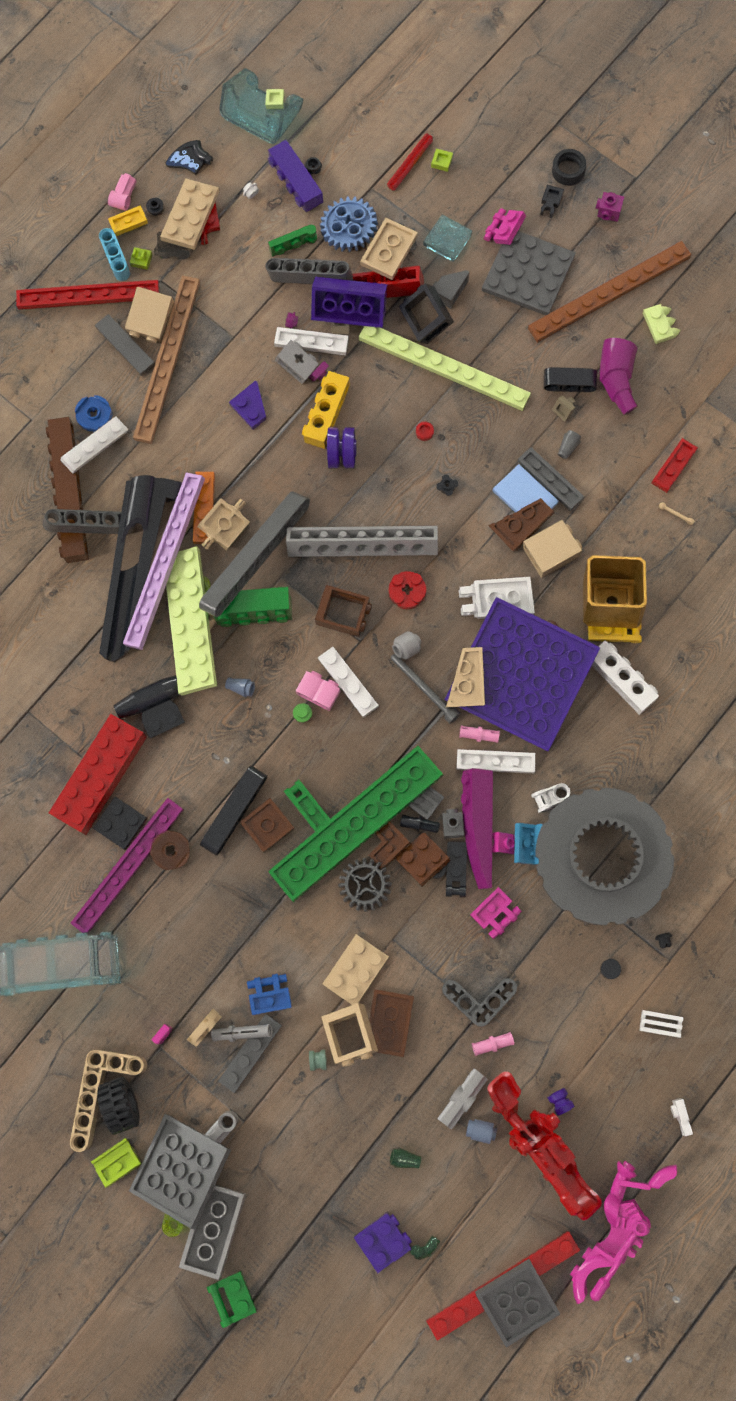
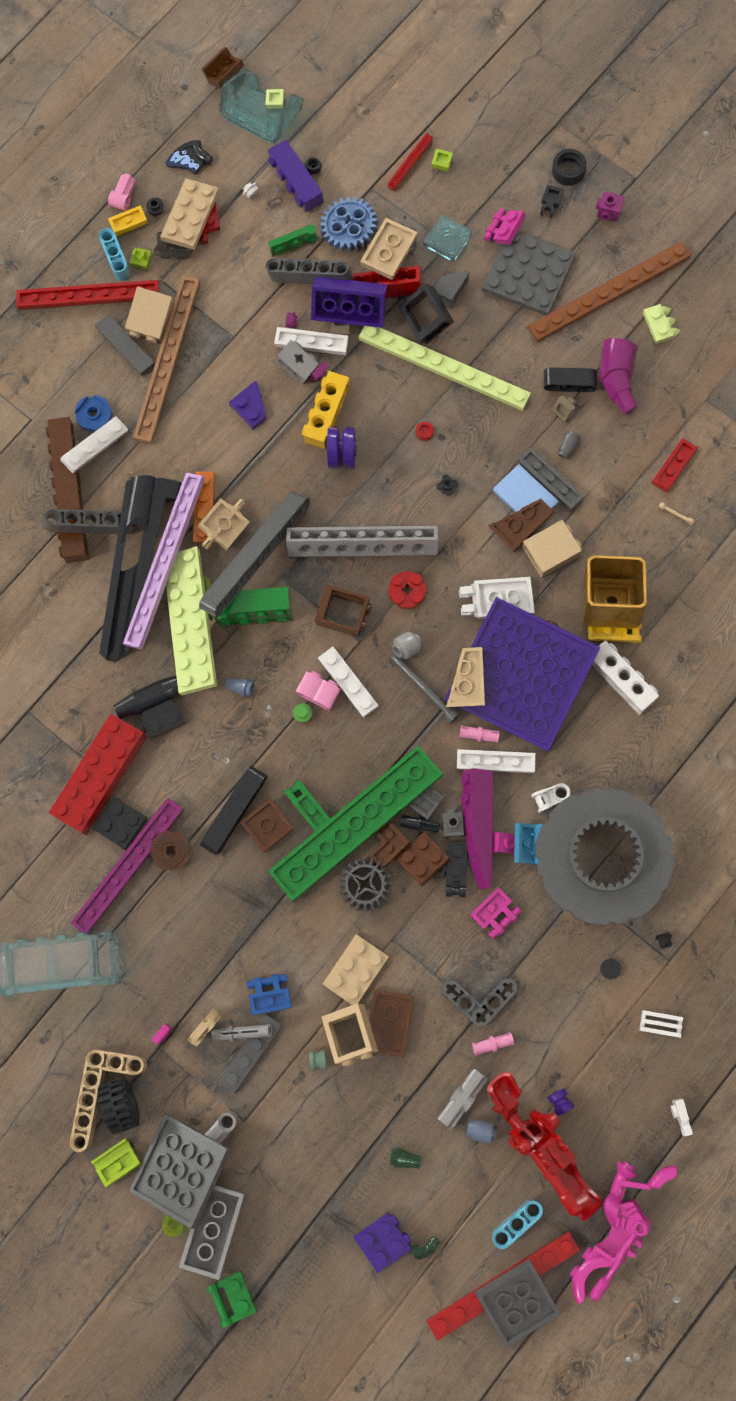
(222, 68): none -> reddish brown bracket
(513, 1234): none -> medium azure beam

